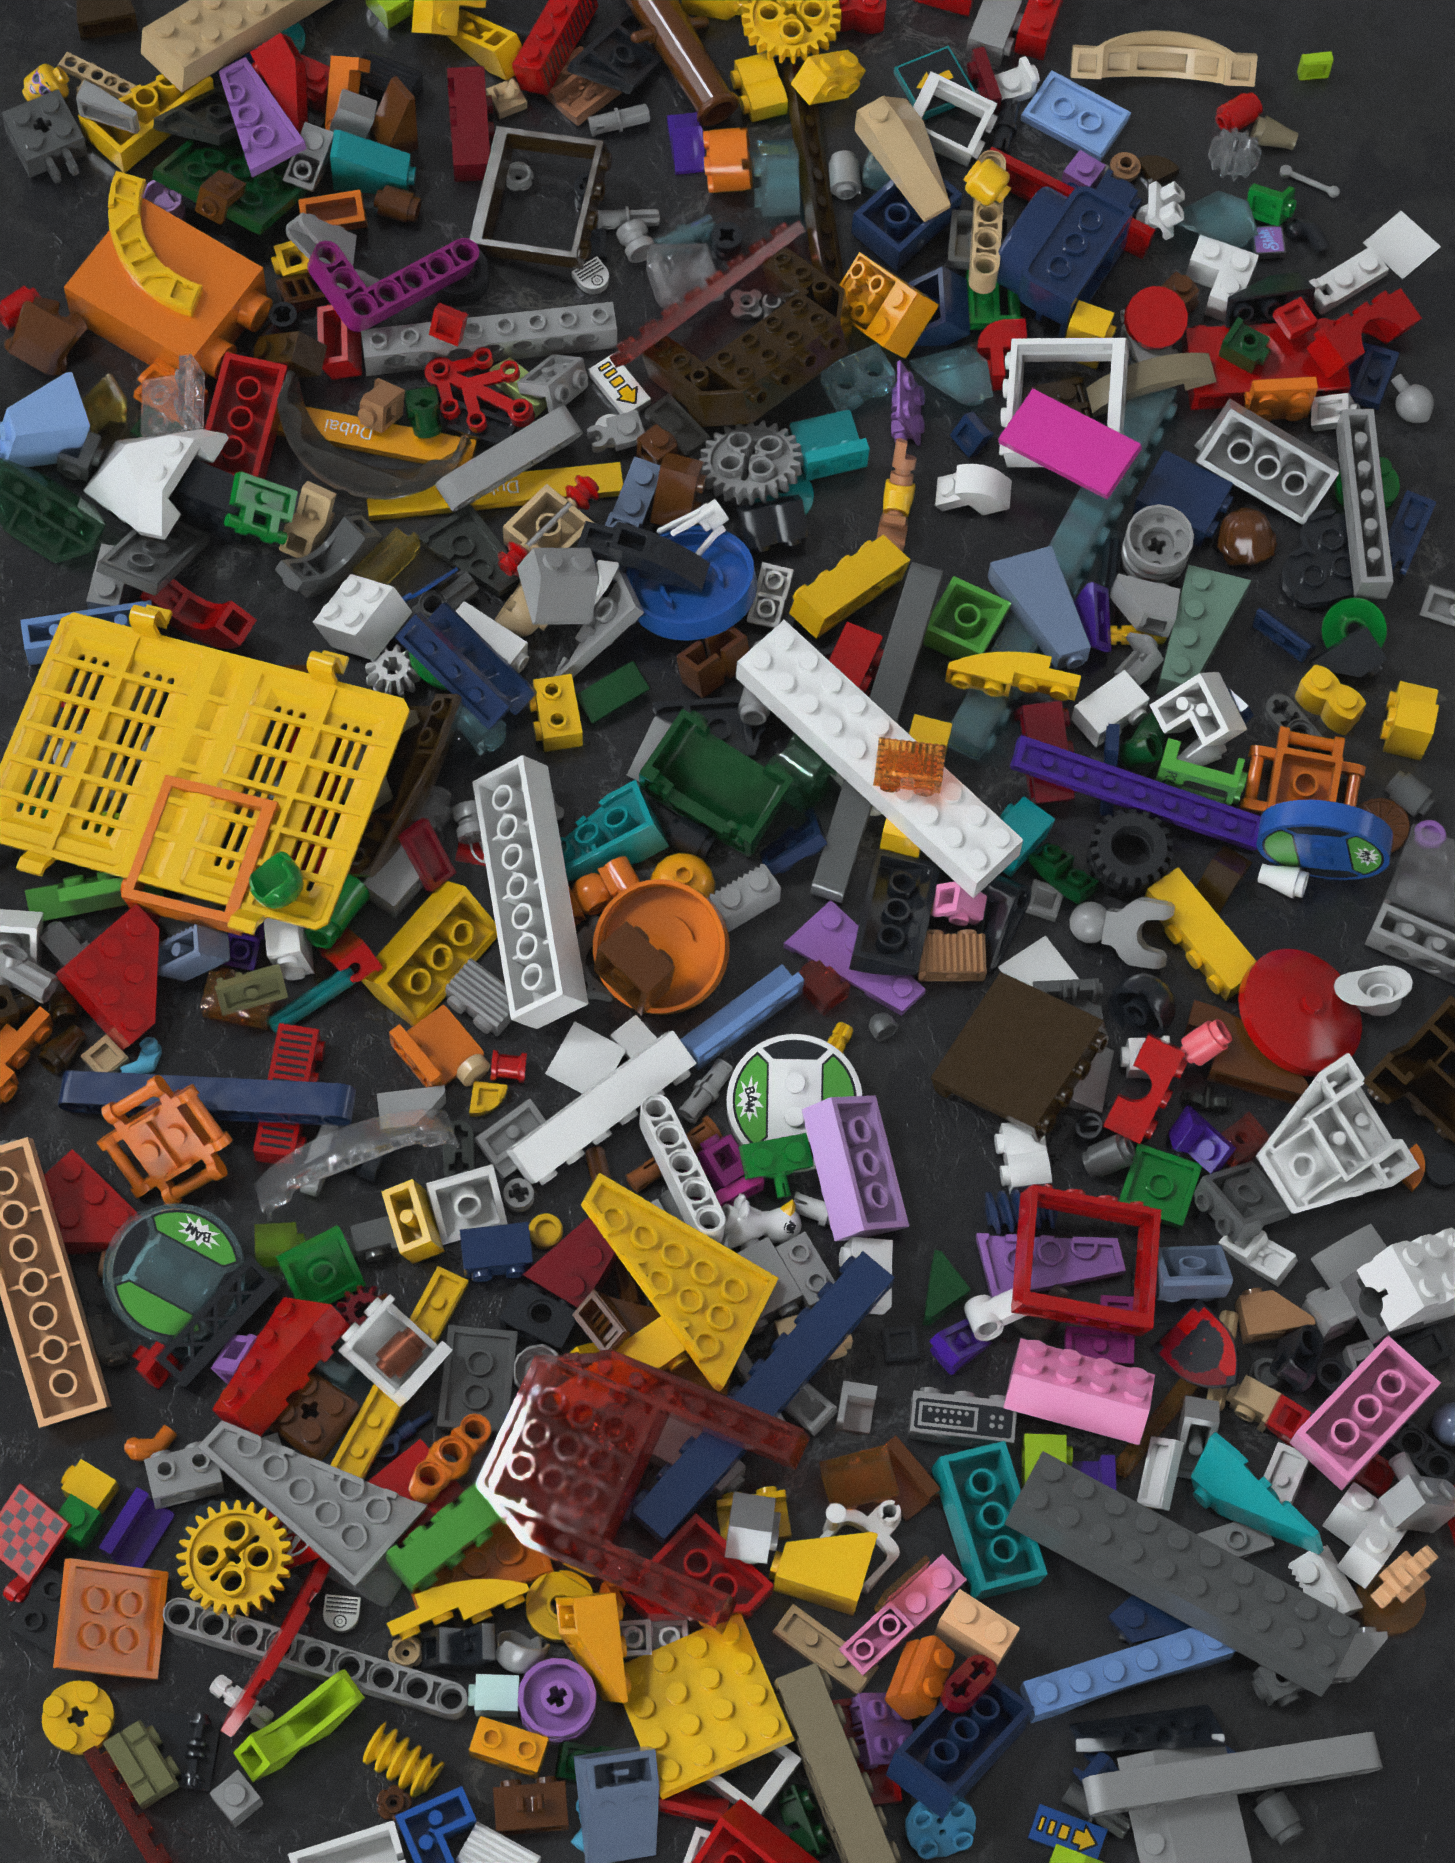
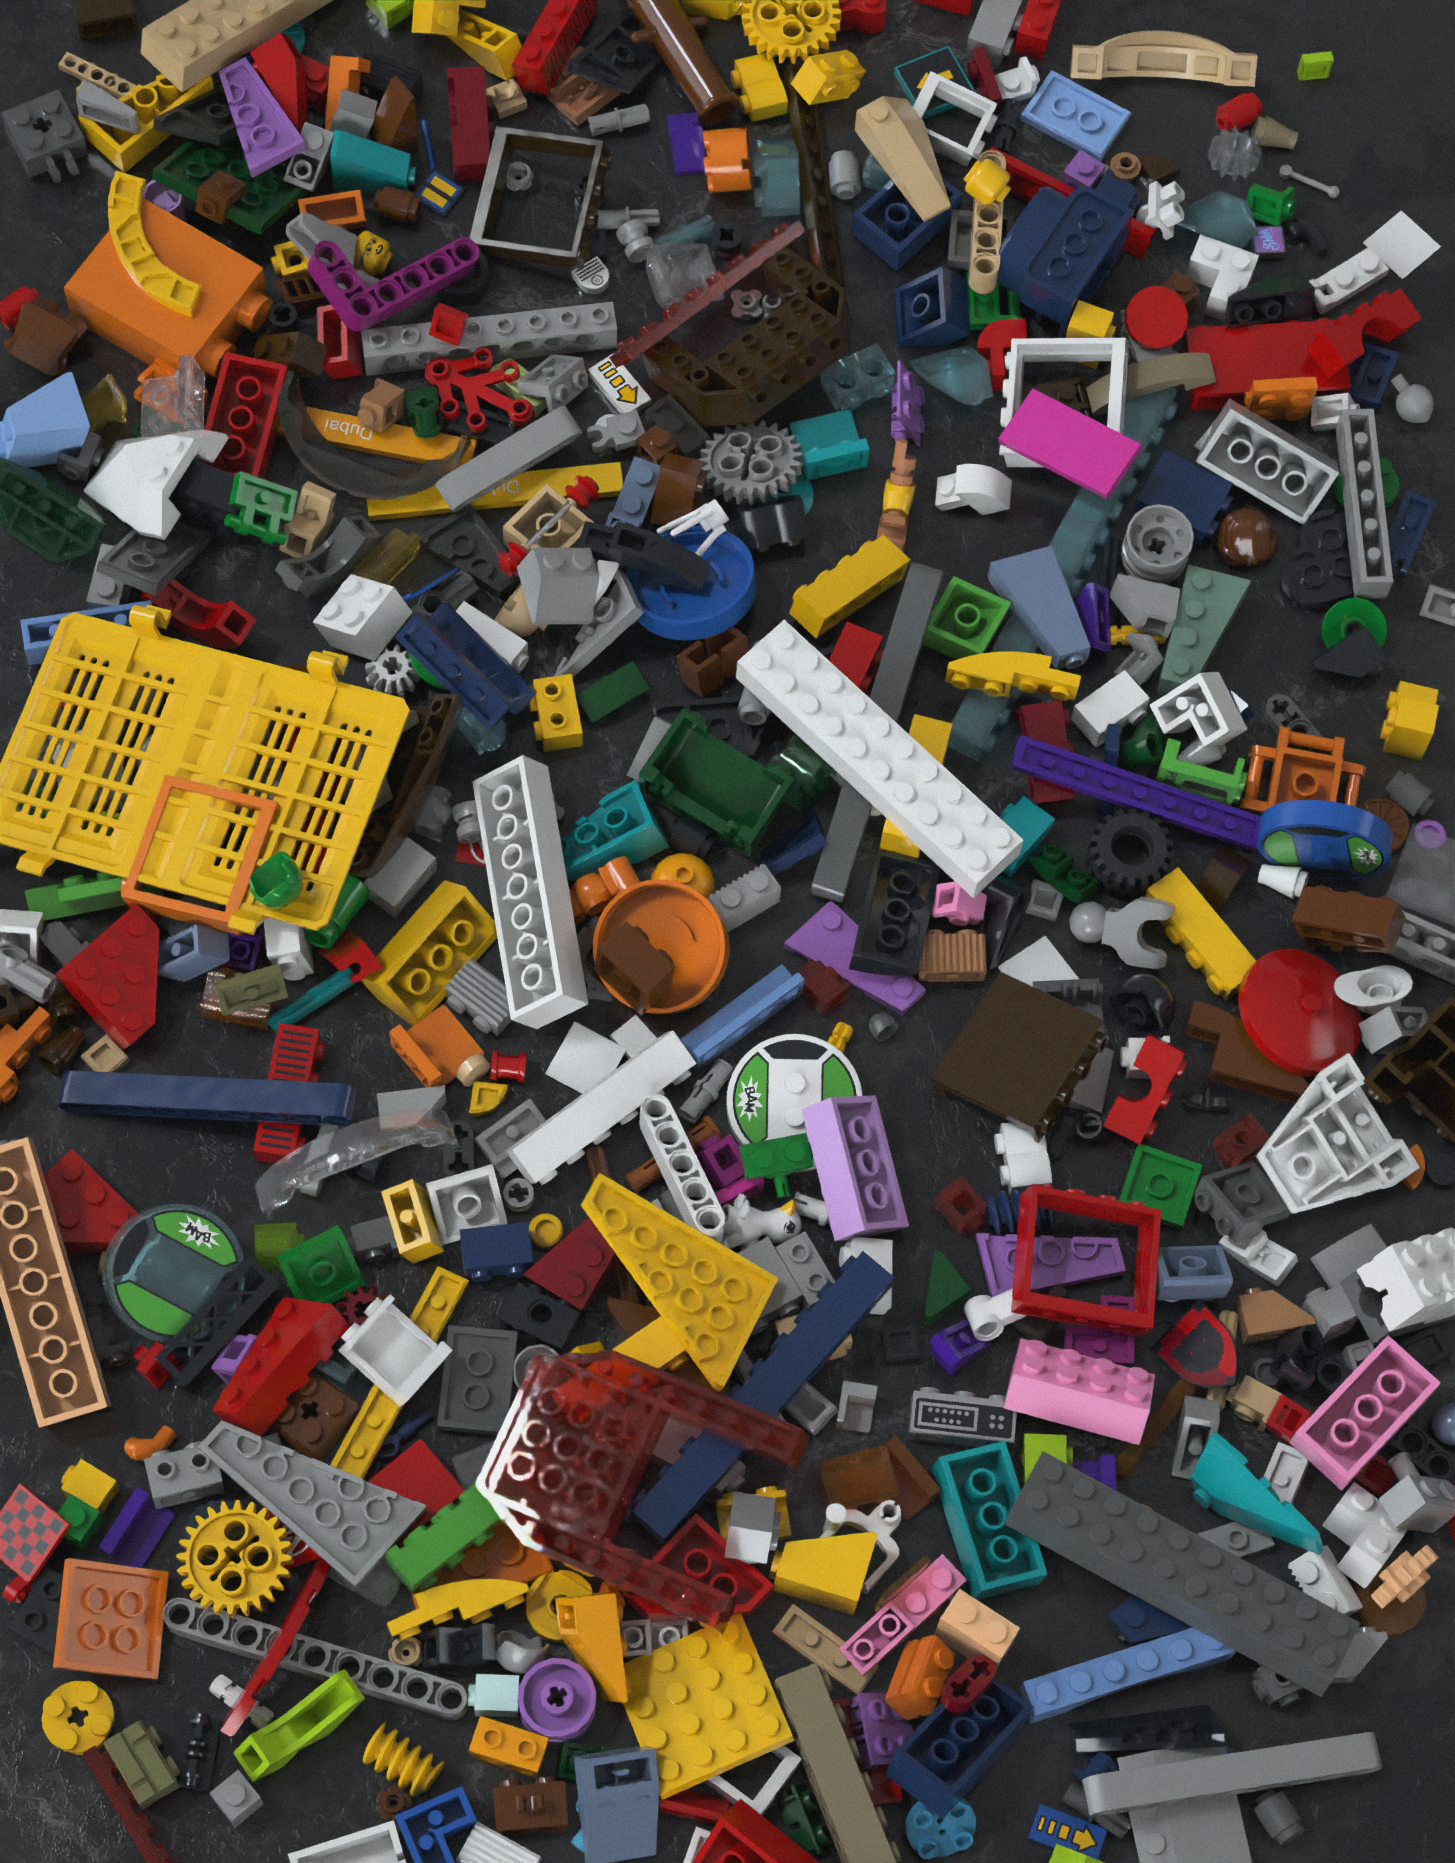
(45, 80): yellow head -> none
(147, 1058): medium azure arm -> none
(165, 1139): orange brick -> none
(341, 1612): white tile -> none
(371, 253): none -> yellow head
(400, 1353): copper brick -> none
(427, 854): dark red tile -> none
(437, 189): none -> piece
(442, 1471): orange piece -> none
(590, 1311): reddish brown slope -> none
(771, 595): white slope -> none
(886, 305): light orange slope -> none
(909, 766): clear orange brick -> none
(961, 1194): none -> clear red brick
(971, 434): dark blue tile -> none
(1108, 1156): dark grey brick -> none
(1160, 1473): white tile -> none
(1200, 1140): dark purple slope -> none
(1206, 1042): coral brick -> none
(1245, 347): dark green brick -> none
(1283, 634): dark blue slope -> none
(1295, 318): red tile -> none
(1334, 702): yellow brick -> none
(1347, 919): none -> reddish brown wedge
(1392, 1028): none -> light grey slope

